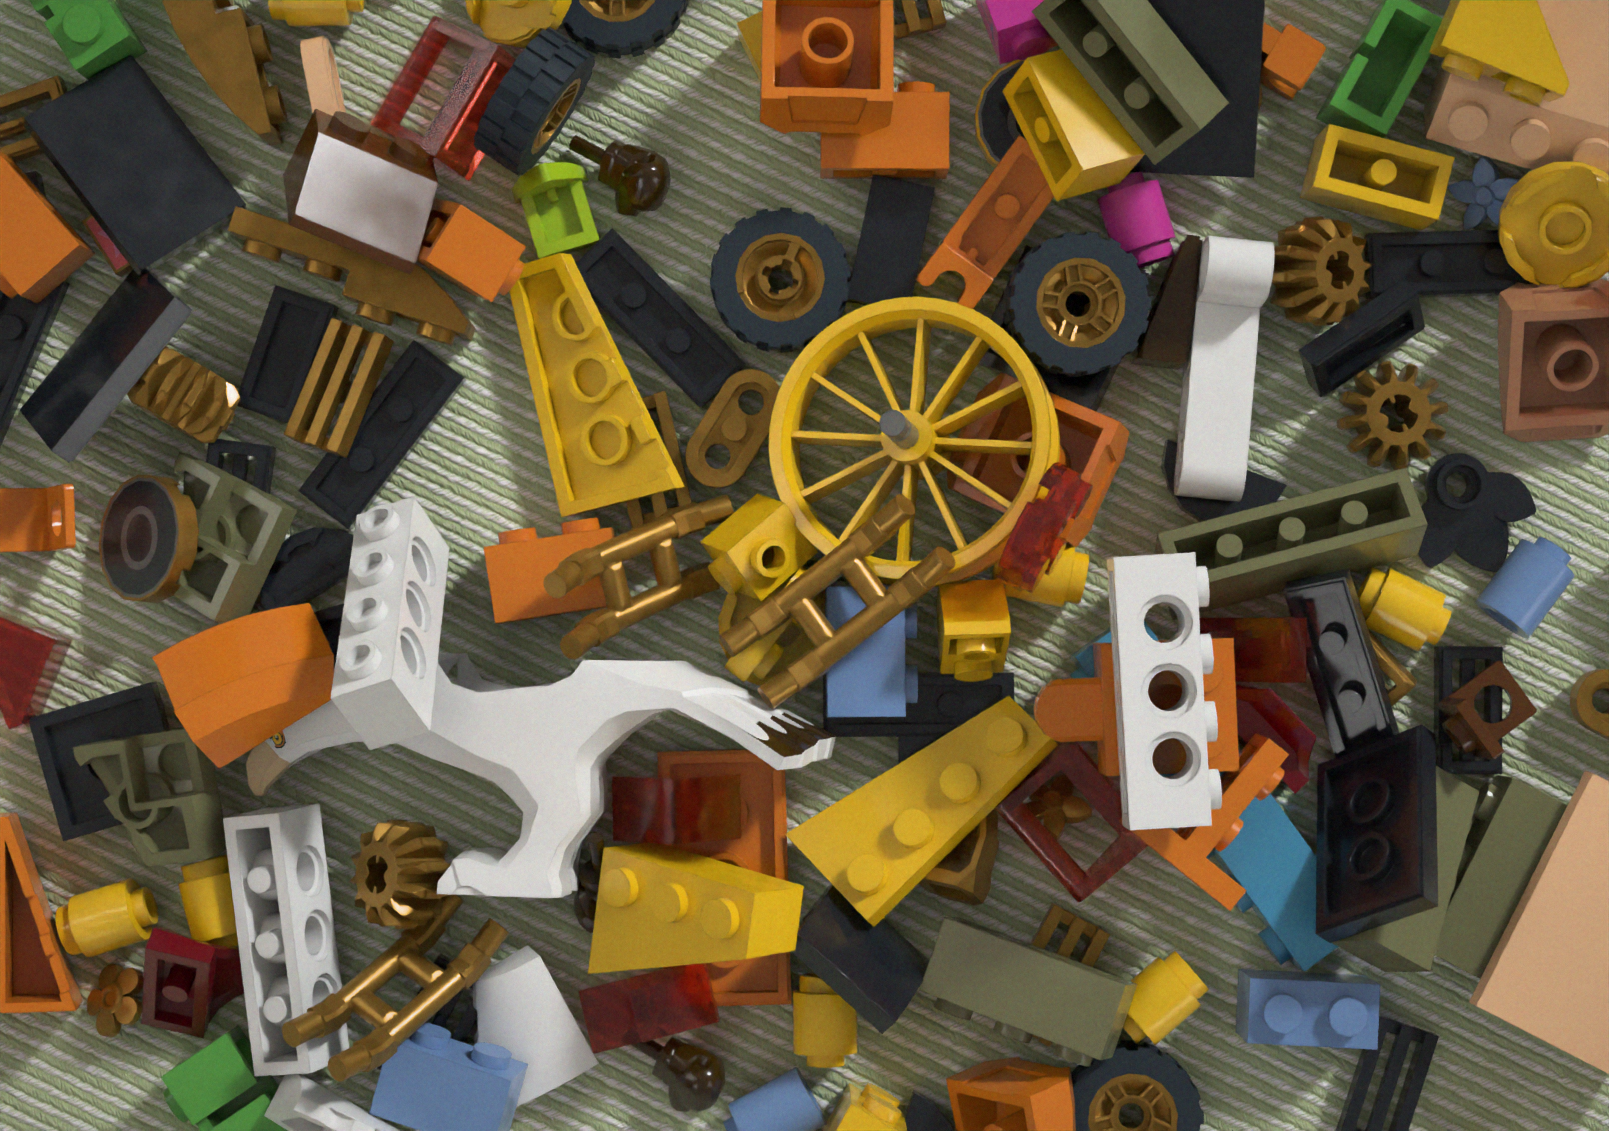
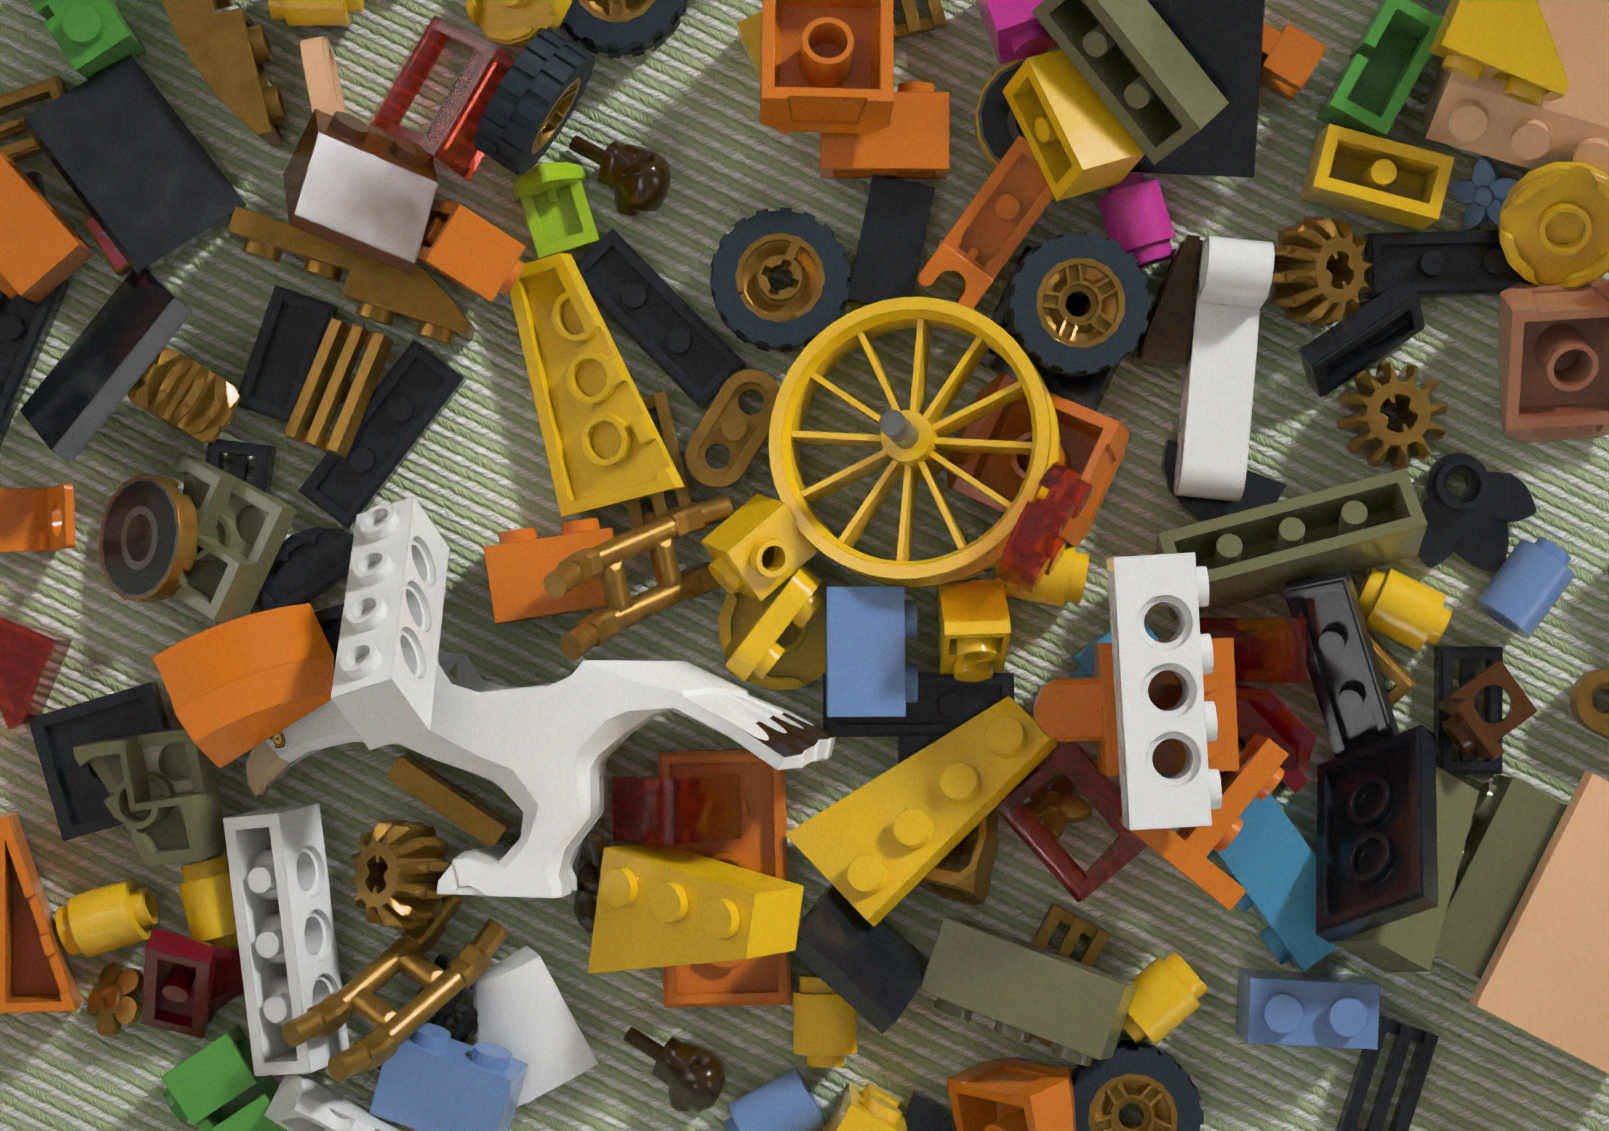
(449, 800): none -> pearl gold tile
(648, 1006): clear red slope -> none
(797, 601): pearl gold piece -> none

